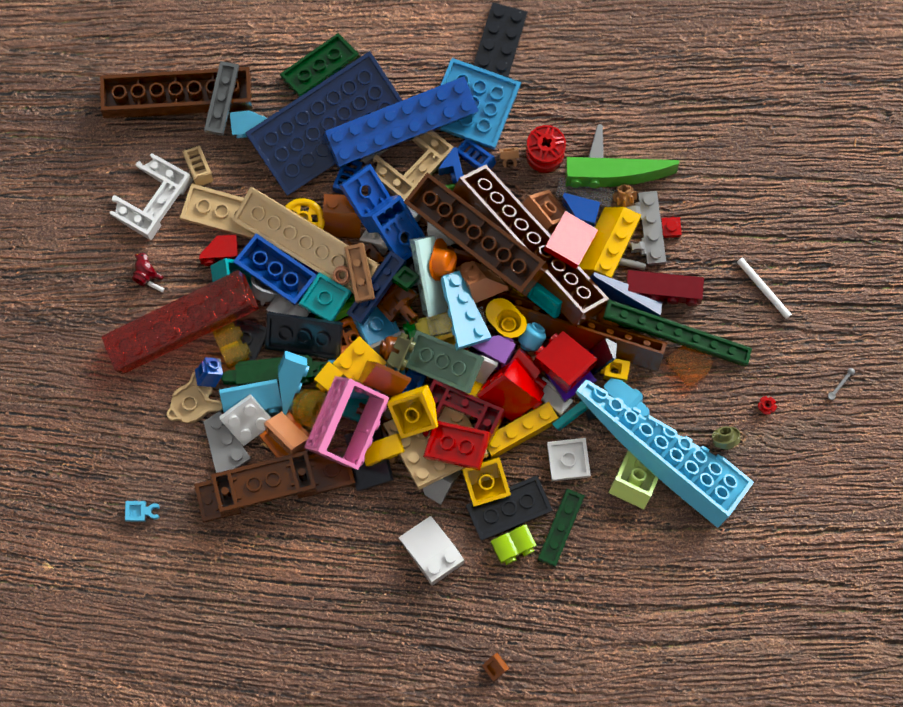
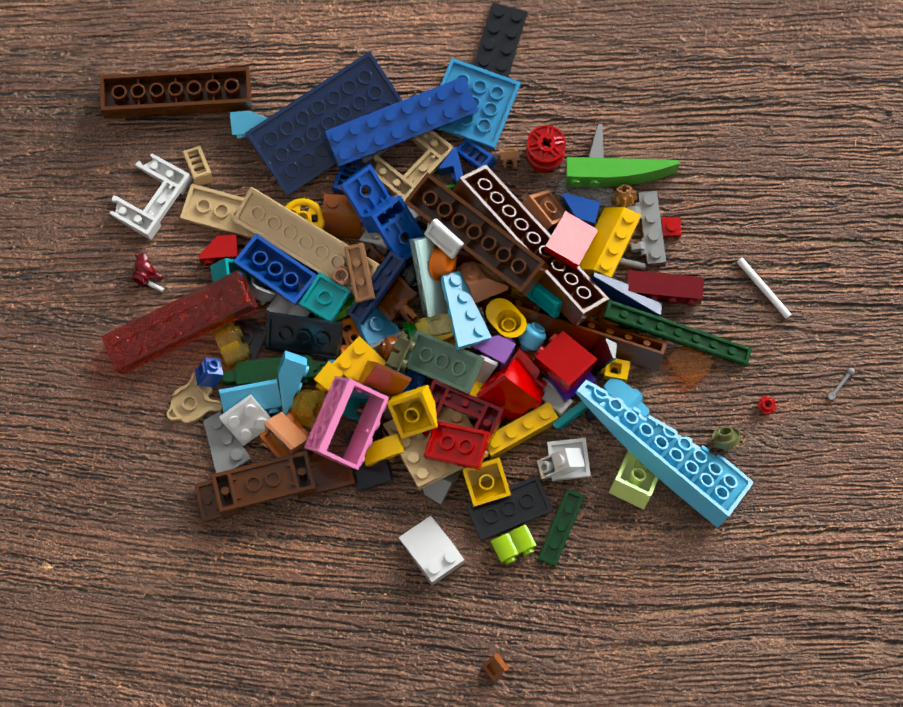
(137, 511): medium azure plate -> none
(221, 98): dark grey plate -> none
(319, 65): dark green tile -> none
(405, 278): dark green plate -> none
(444, 238): none -> white tile
(561, 463): none -> white slope

